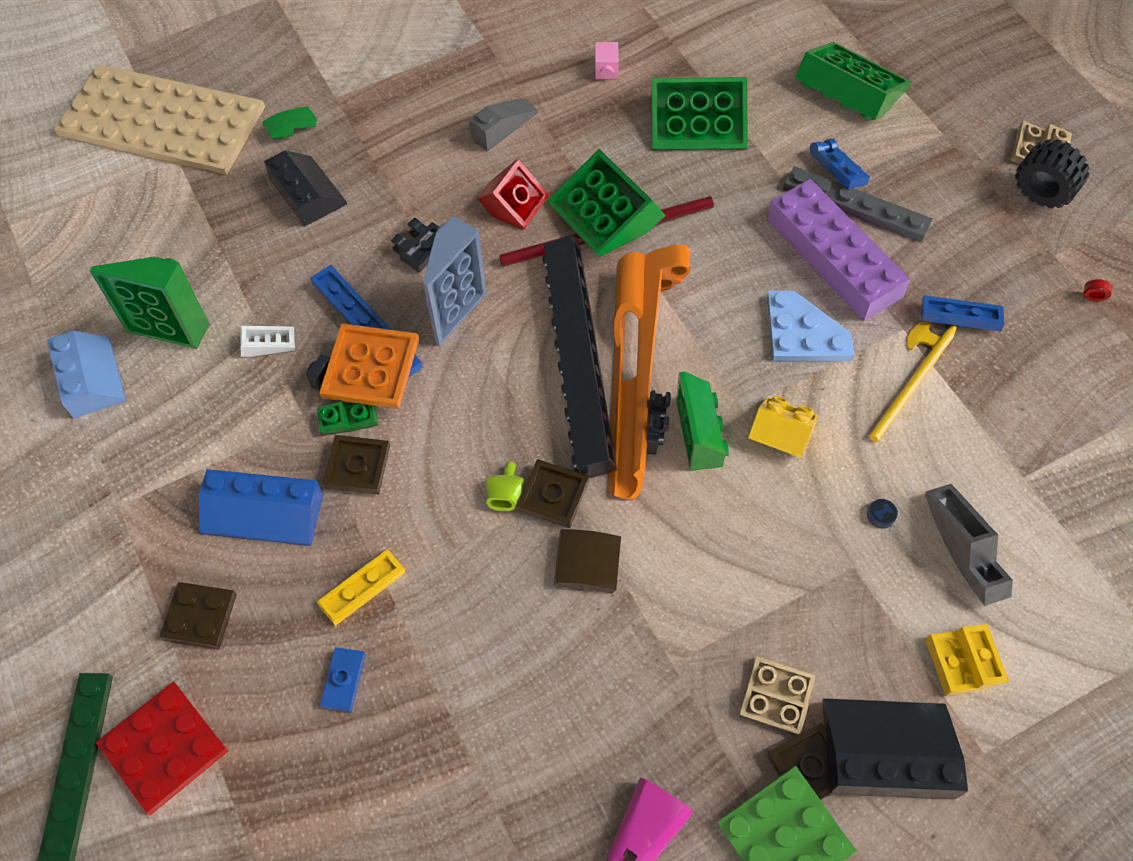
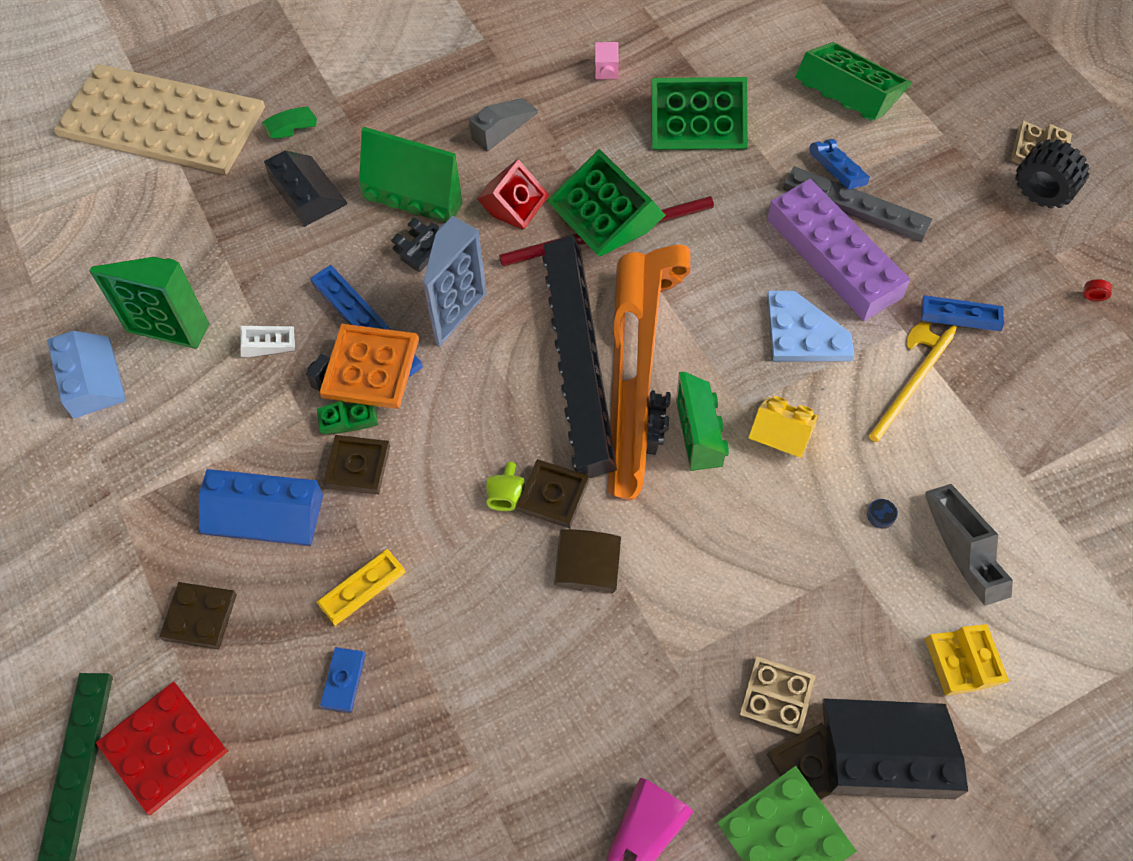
(409, 175): none -> green slope

